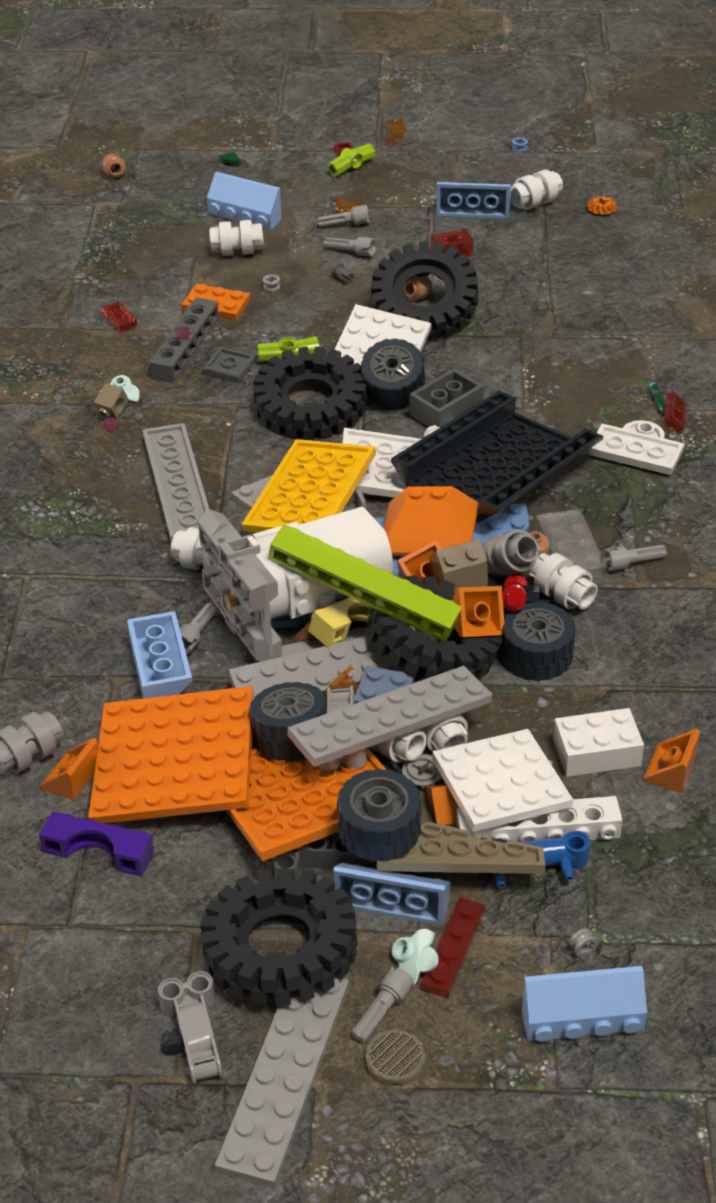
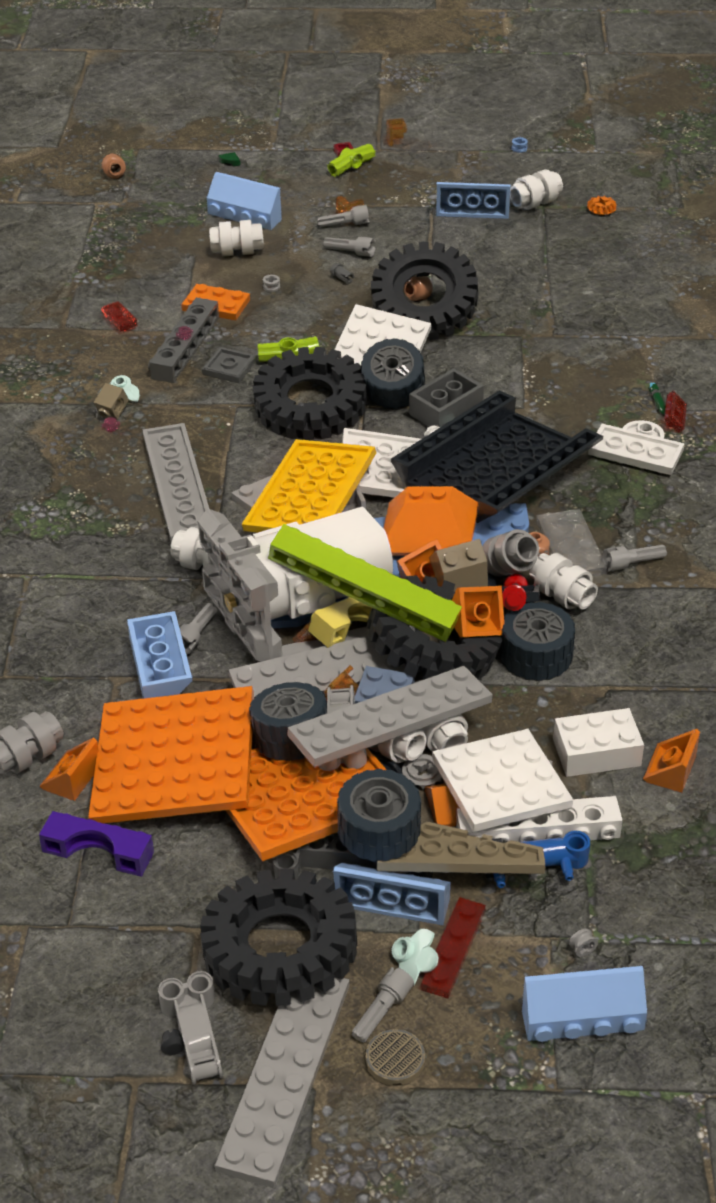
(458, 239): clear red brick -> none

